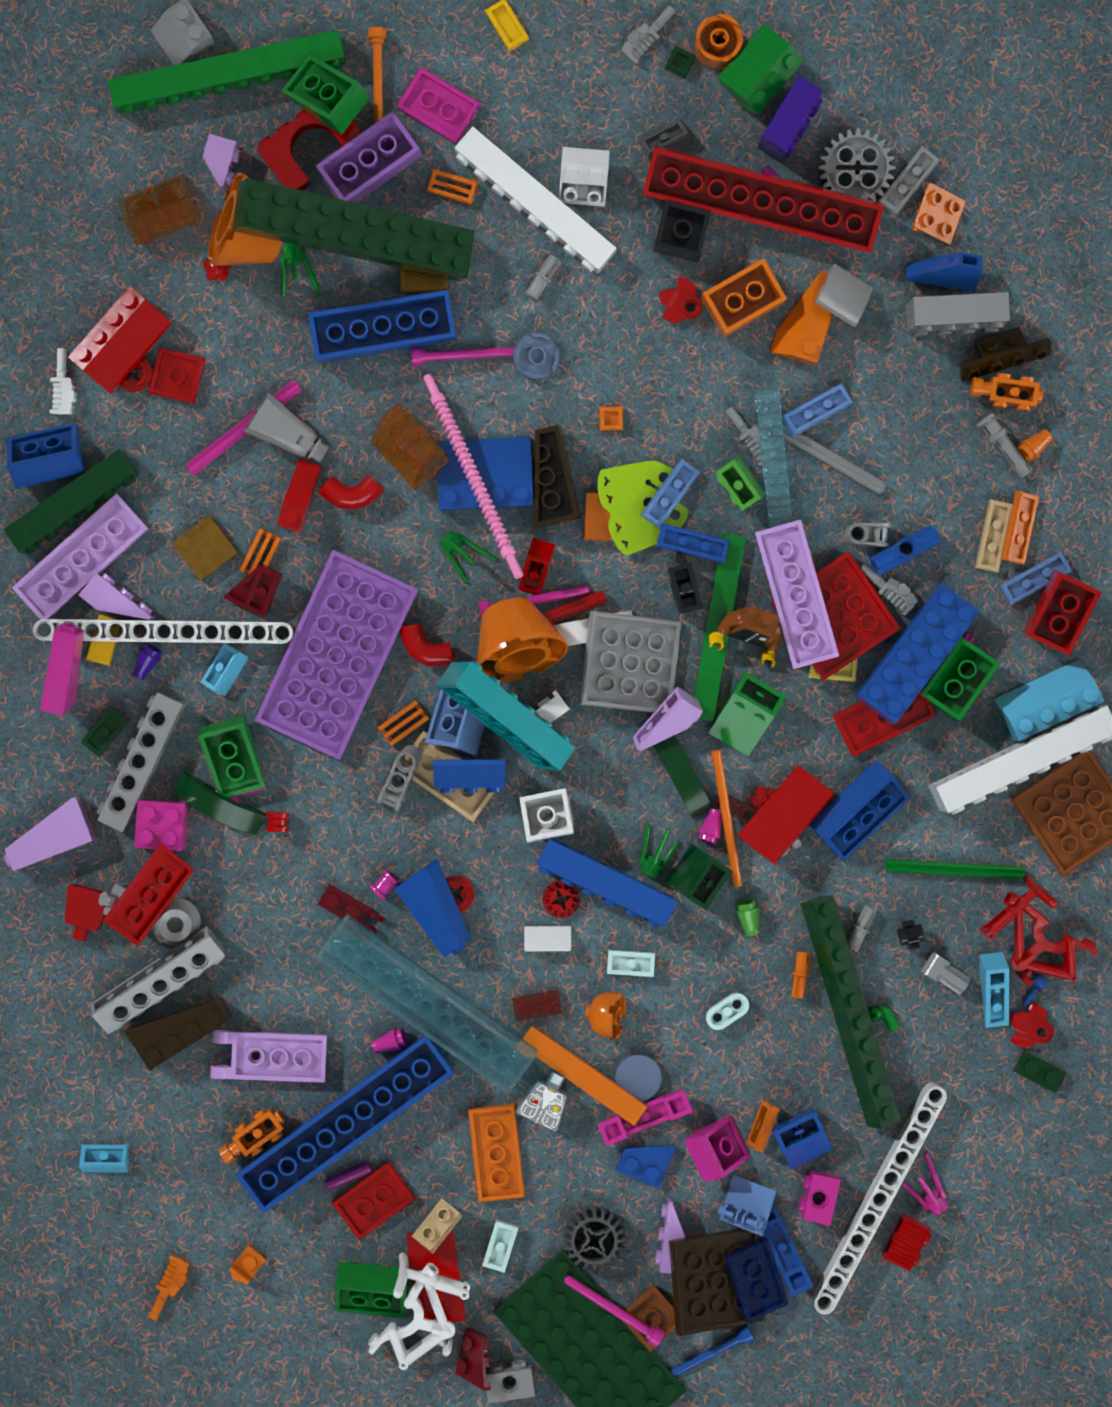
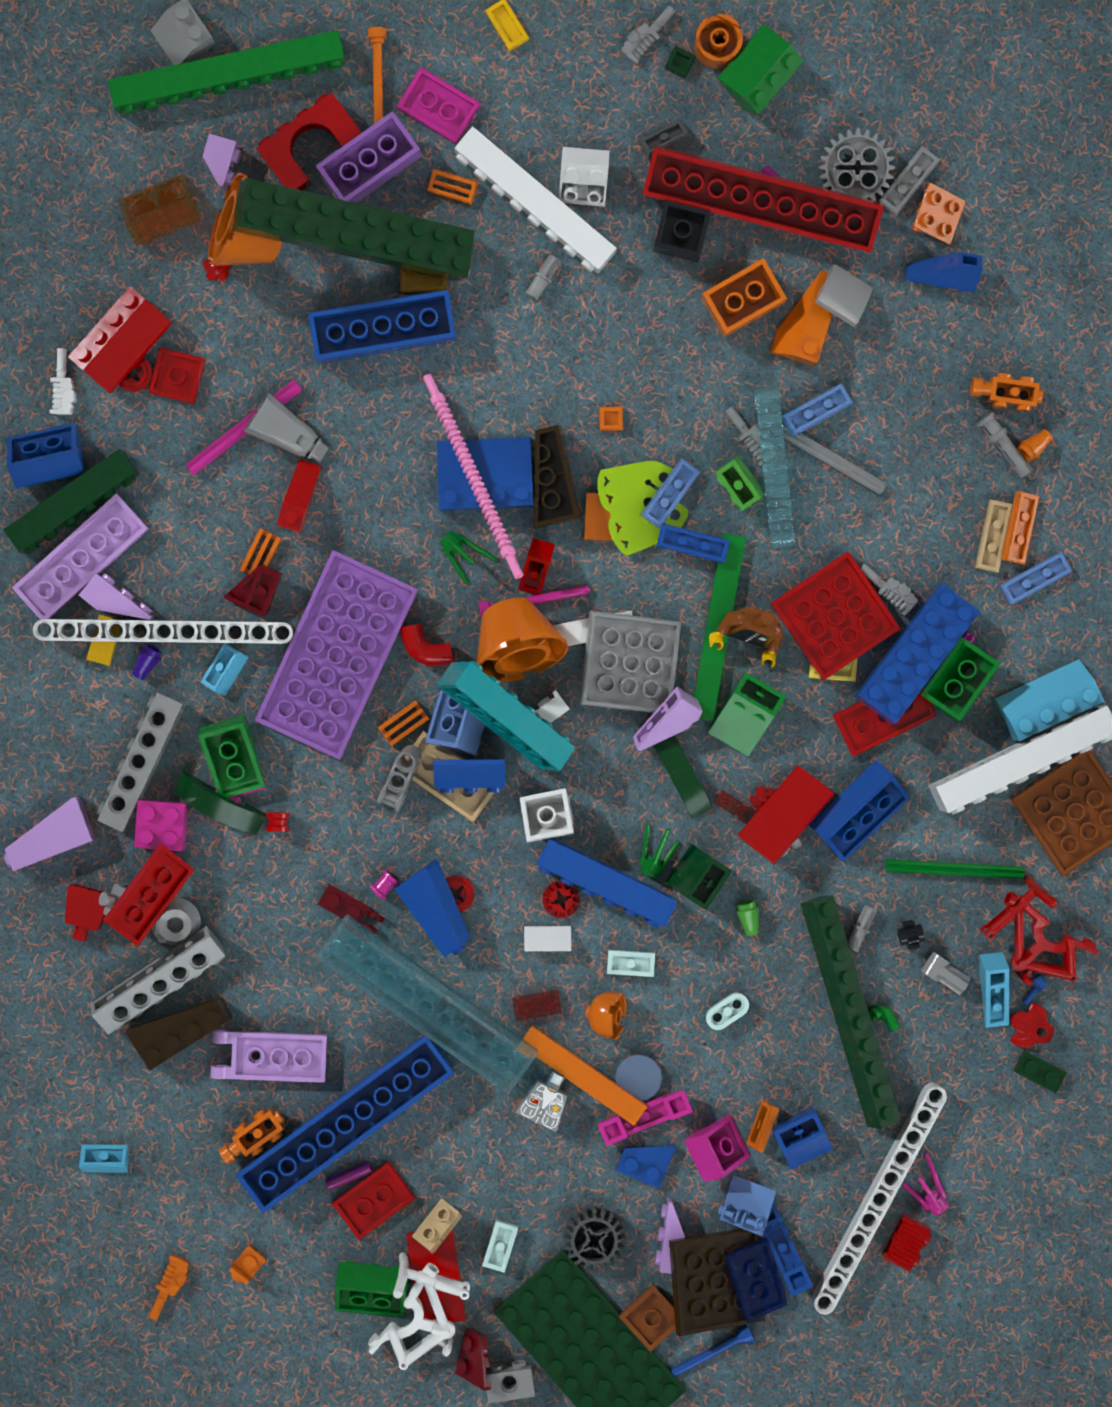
(63, 669): dark pink slope -> none
(105, 731): dark green plate -> none
(205, 548): pearl gold tile -> none
(292, 257): green plant -> none
(326, 93): green slope -> none
(351, 497): red cylinder -> none
(391, 1041): dark pink cone -> none
(408, 447): clear orange slope -> none
(420, 356): dark pink piece -> none
(496, 1152): orange tile -> none
(536, 355): sand blue tile -> none
(576, 607): red axle -> none
(652, 1334): dark pink piece -> none
(677, 299): red plate -> none
(684, 588): black brick -> none
(711, 827): dark pink cone -> none
(726, 817): orange piece -> none
(791, 119): dark purple brick -> none
(797, 594): lavender plate -> none
(800, 974): orange axle -> none
(820, 1211): dark pink brick -> none
(872, 534): light grey piece -> none
(916, 543): blue piece -> none
(957, 313): light grey brick -> none
(1003, 352): dark brown bracket -> none
(1062, 612): red brick -> none

